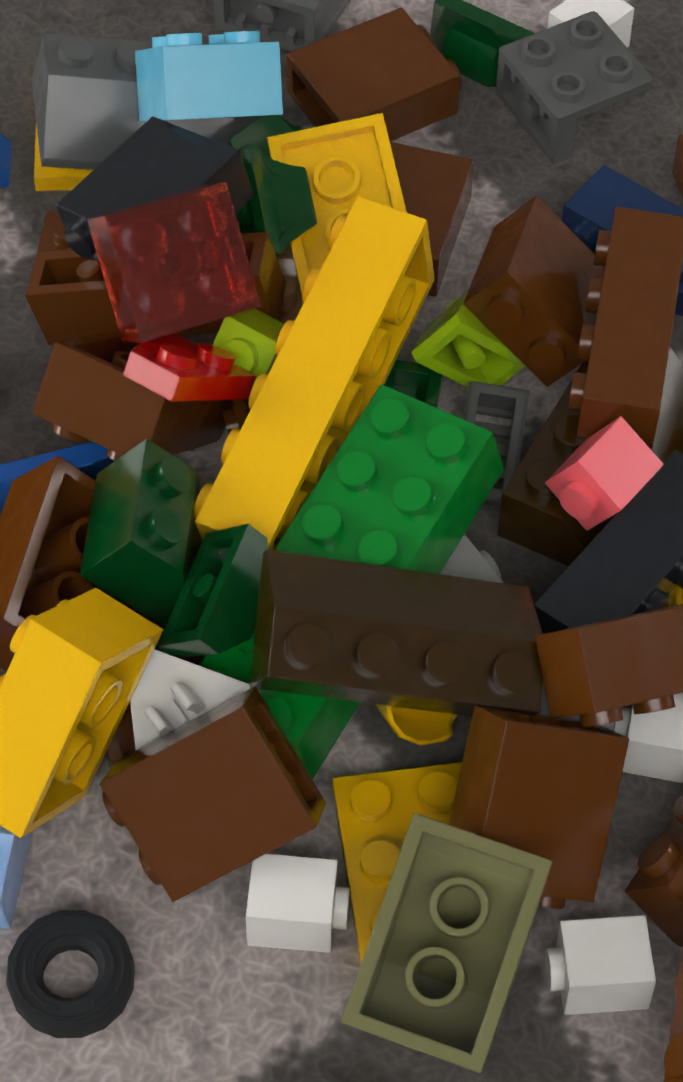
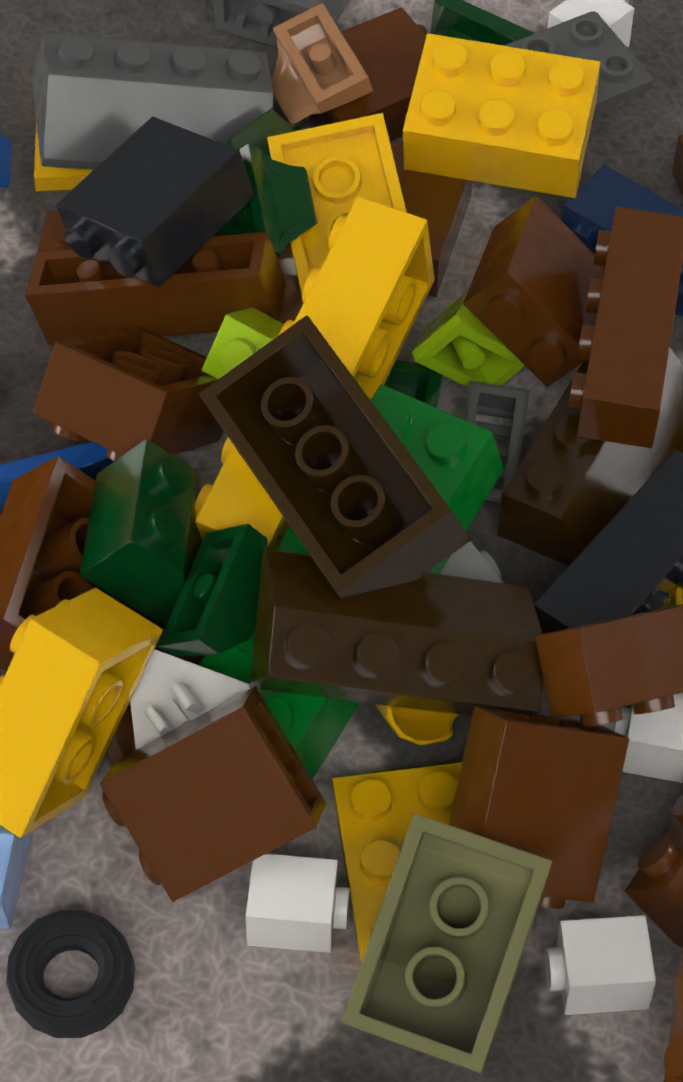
(174, 262): clear red brick -> none
(188, 370): red wing -> none
(213, 80): medium azure brick -> none
(315, 66): none -> medium nougat slope
(333, 464): none -> dark brown slope
(500, 115): none -> yellow brick
(604, 474): coral brick -> none

